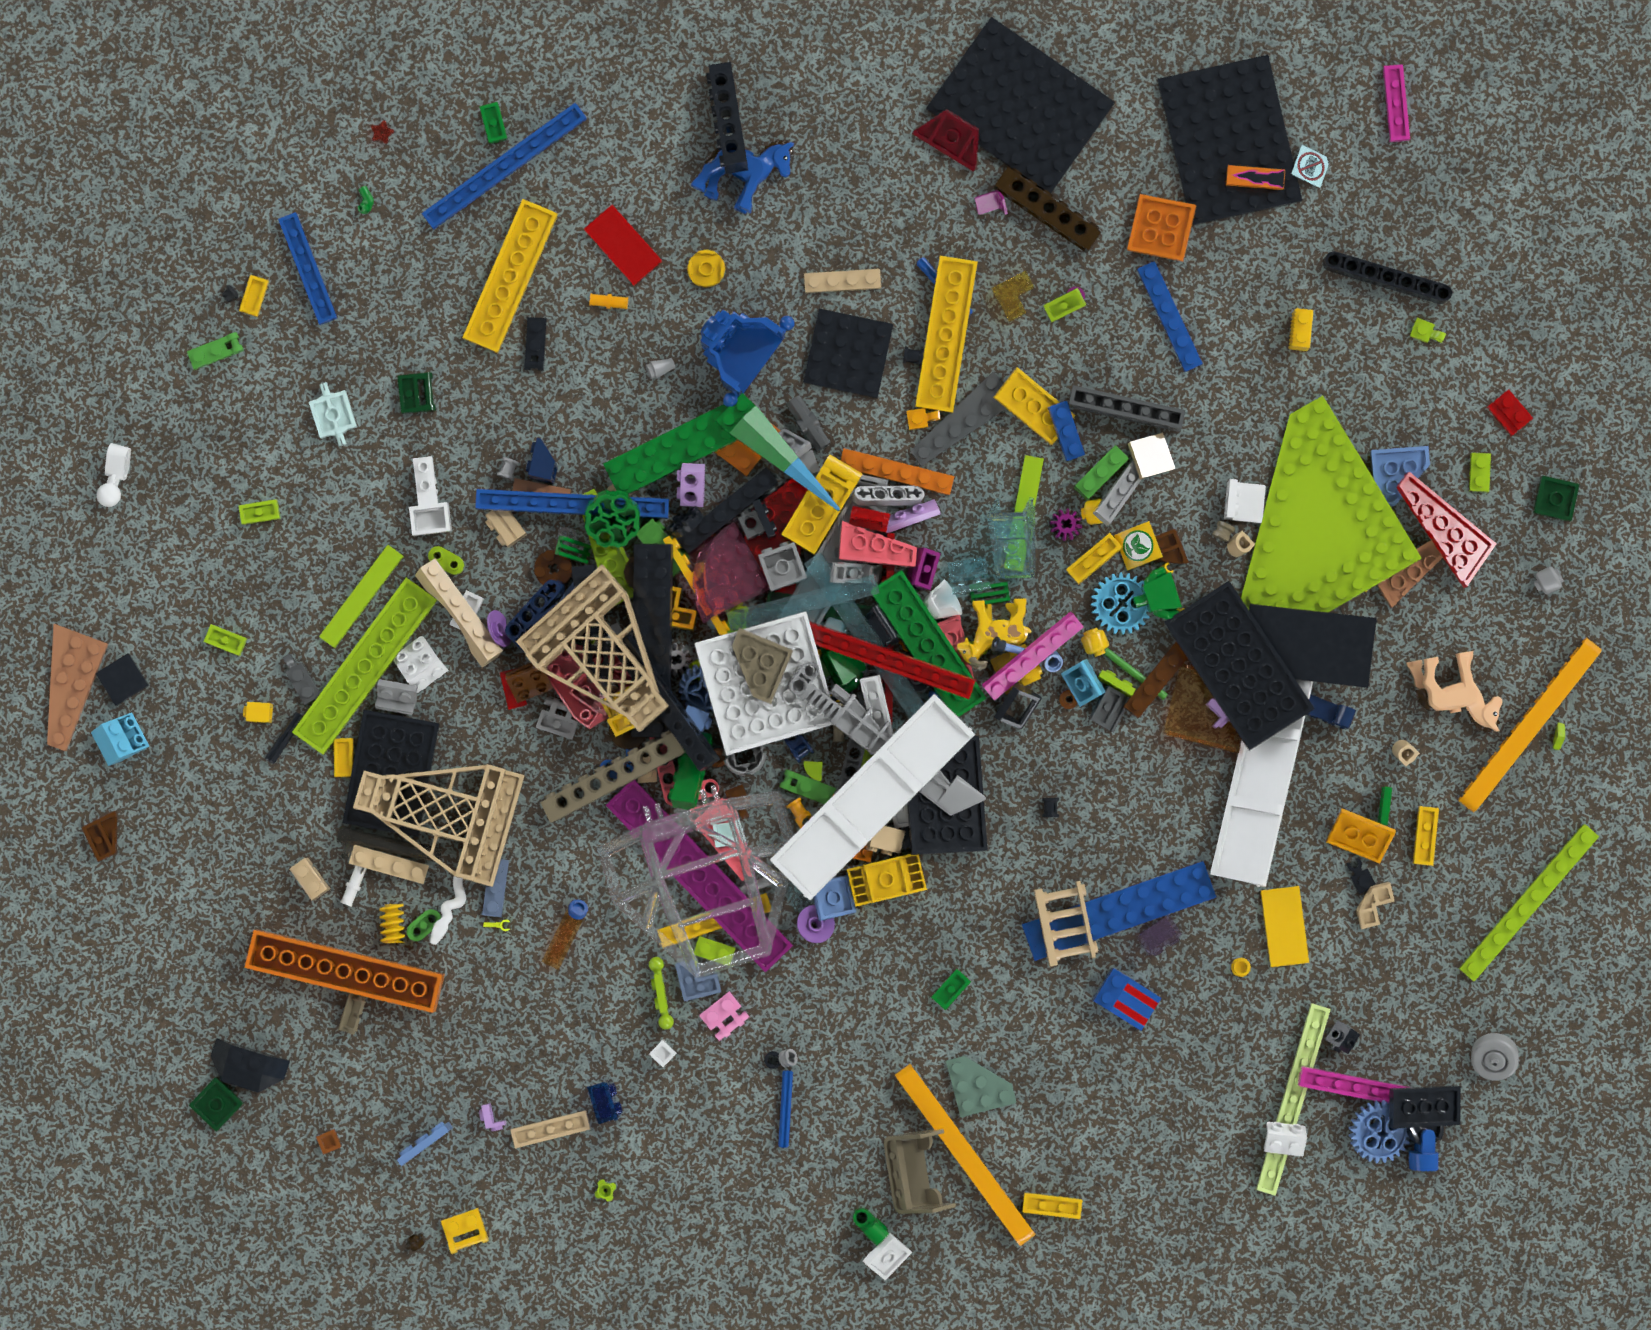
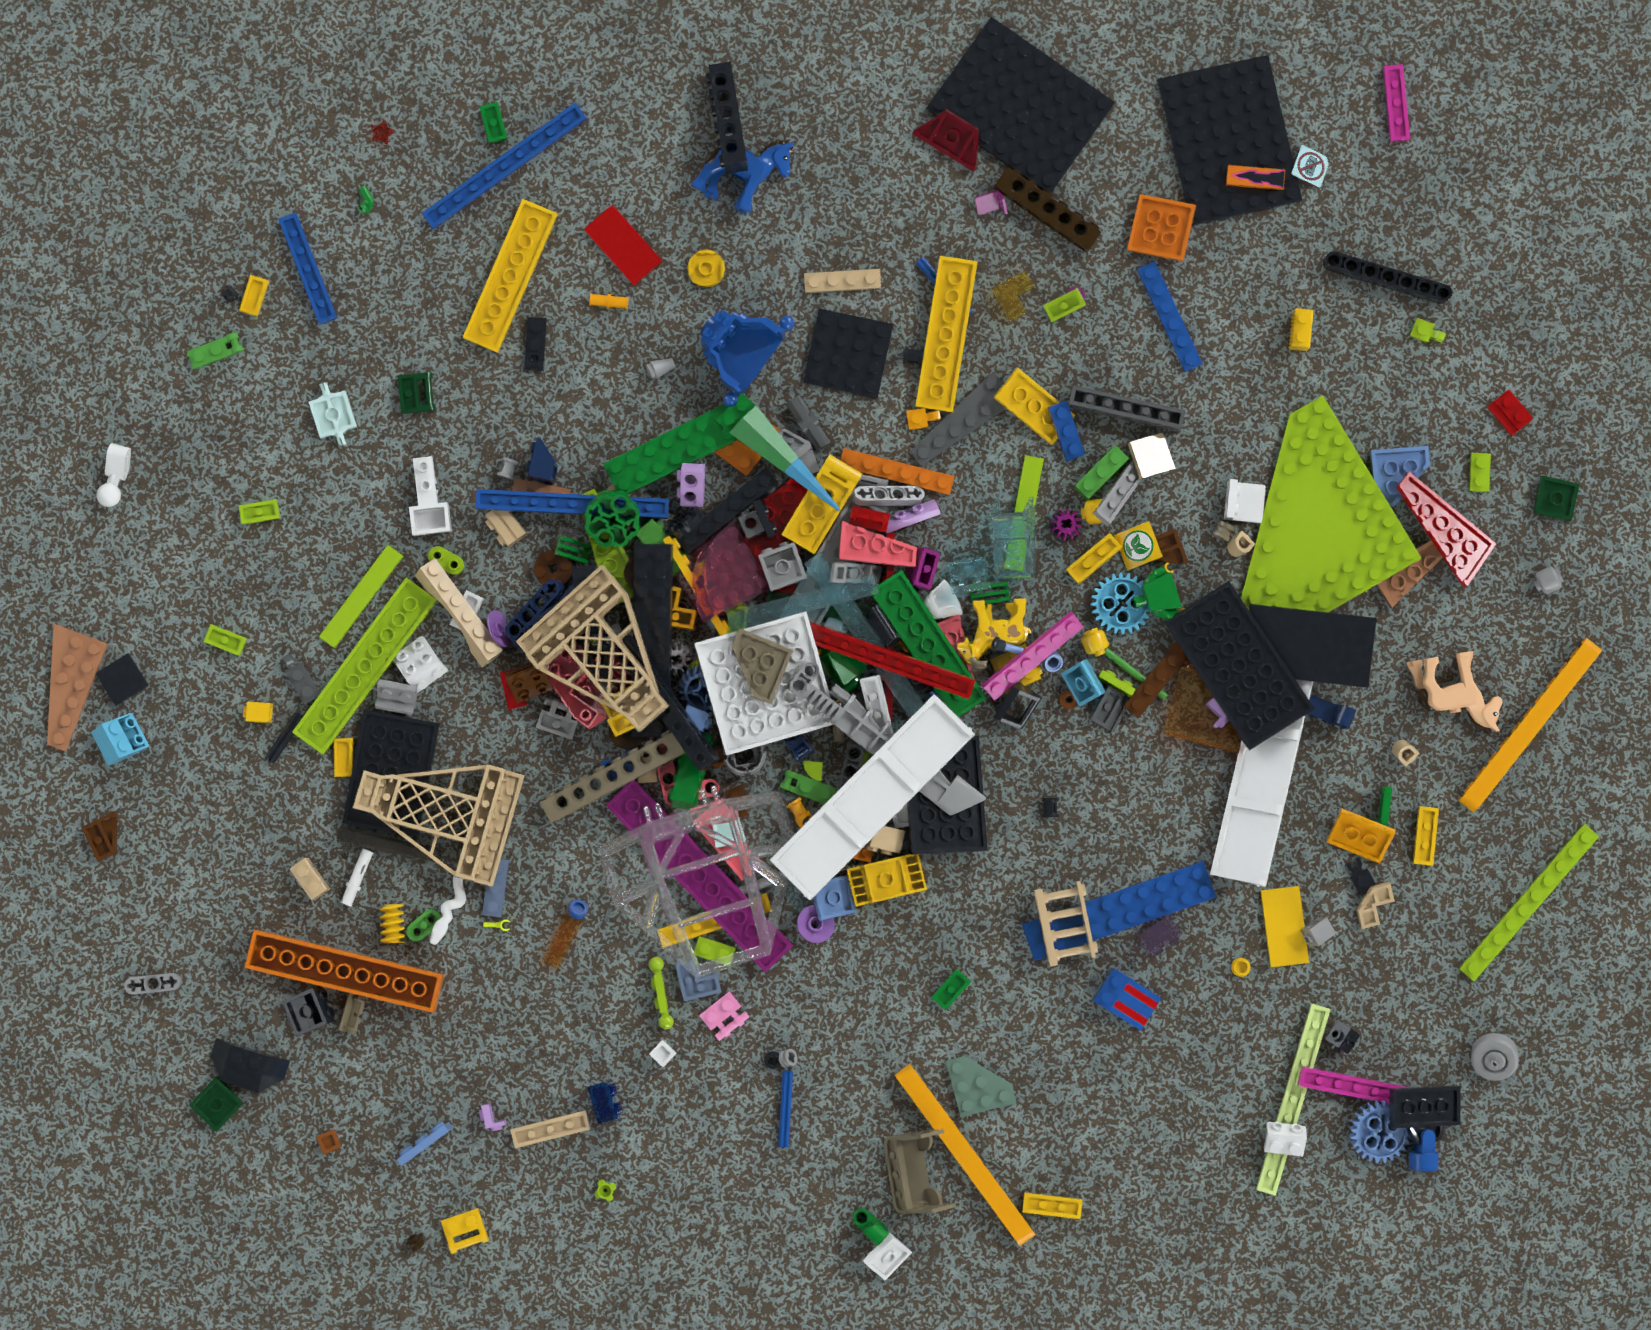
(167, 987): none -> light grey beam
(309, 1010): none -> black plate
(388, 864): tan plate -> none
(1318, 931): none -> light grey brick
(1559, 736): lime tile -> none

